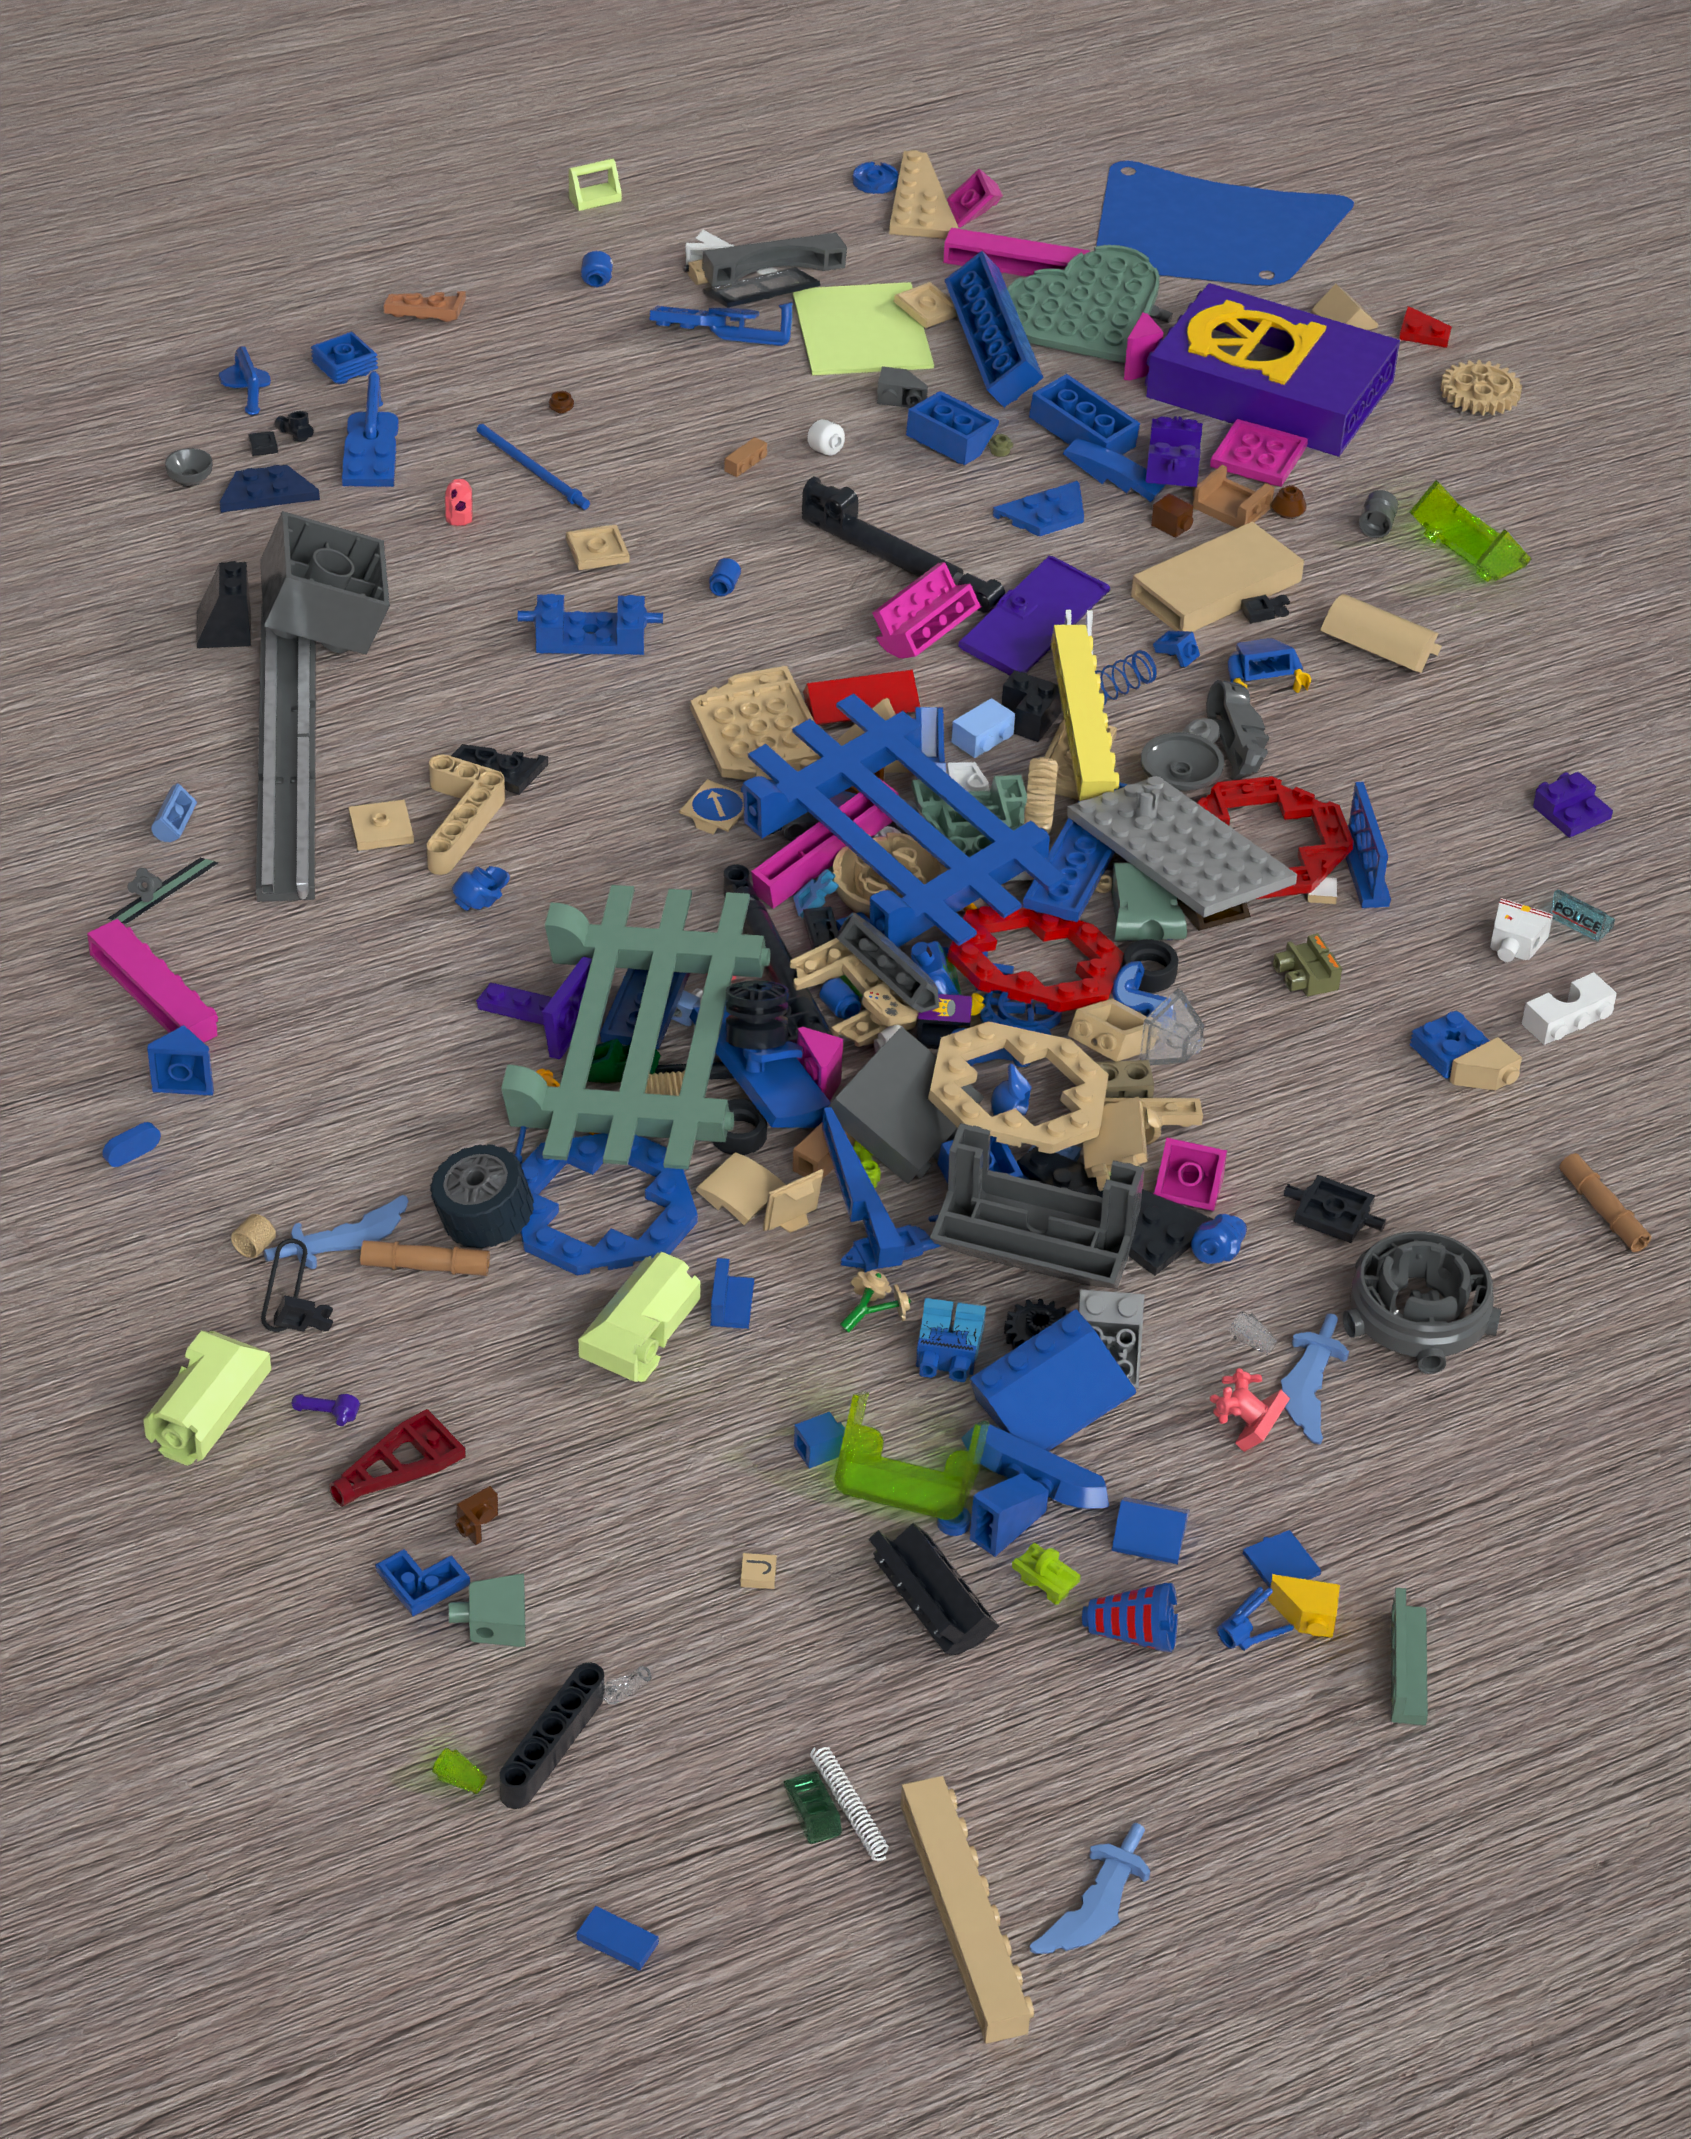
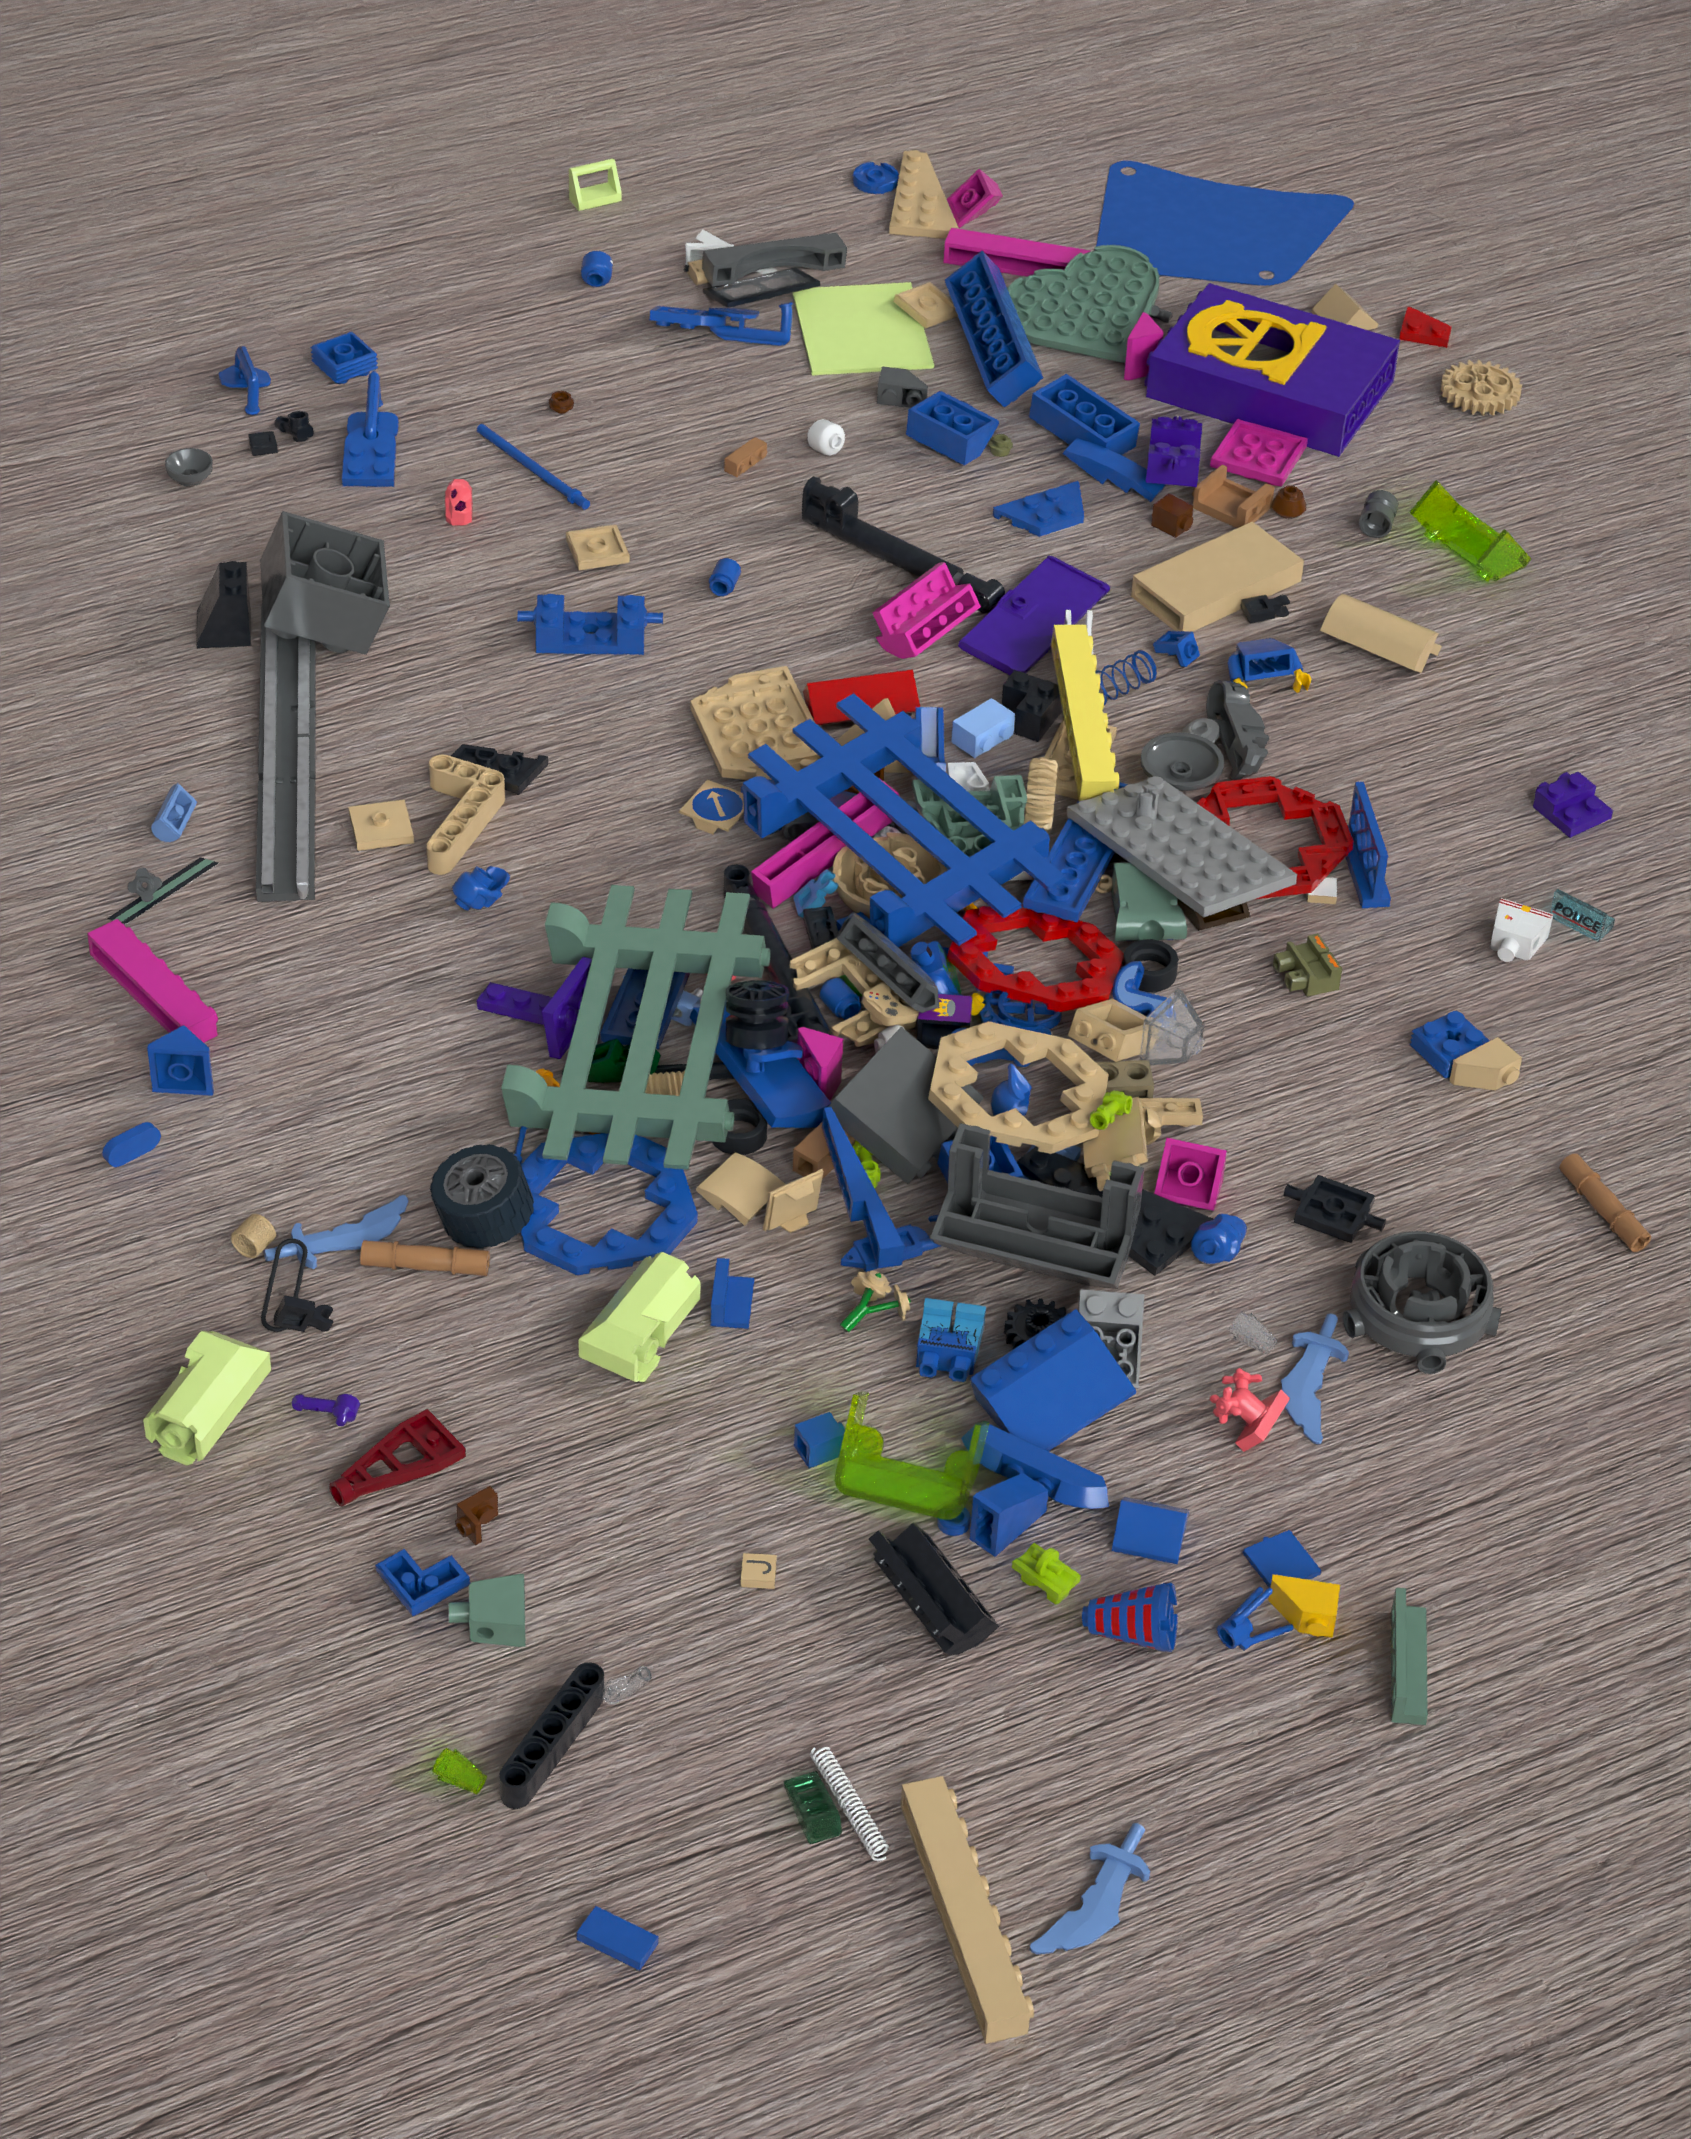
(266, 488): dark blue wing -> none
(434, 306): nougat wing -> none
(1113, 1104): none -> lime bar
(1587, 1003): white arch -> none

